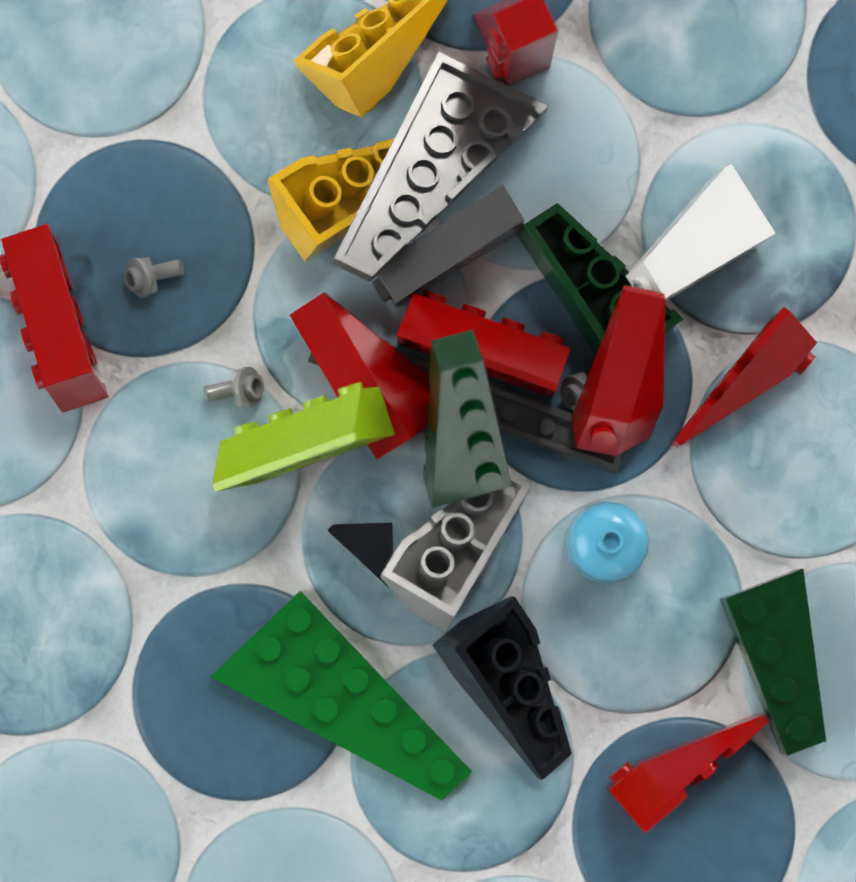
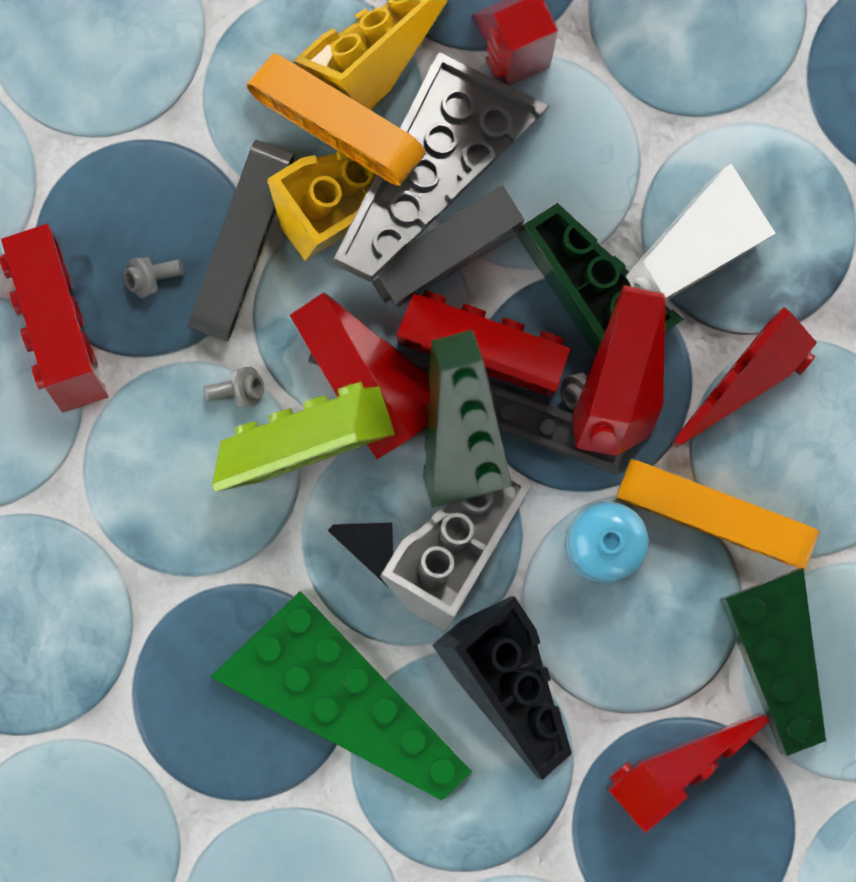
(239, 243): none -> dark grey beam
(336, 119): none -> light orange beam
(717, 514): none -> light orange beam

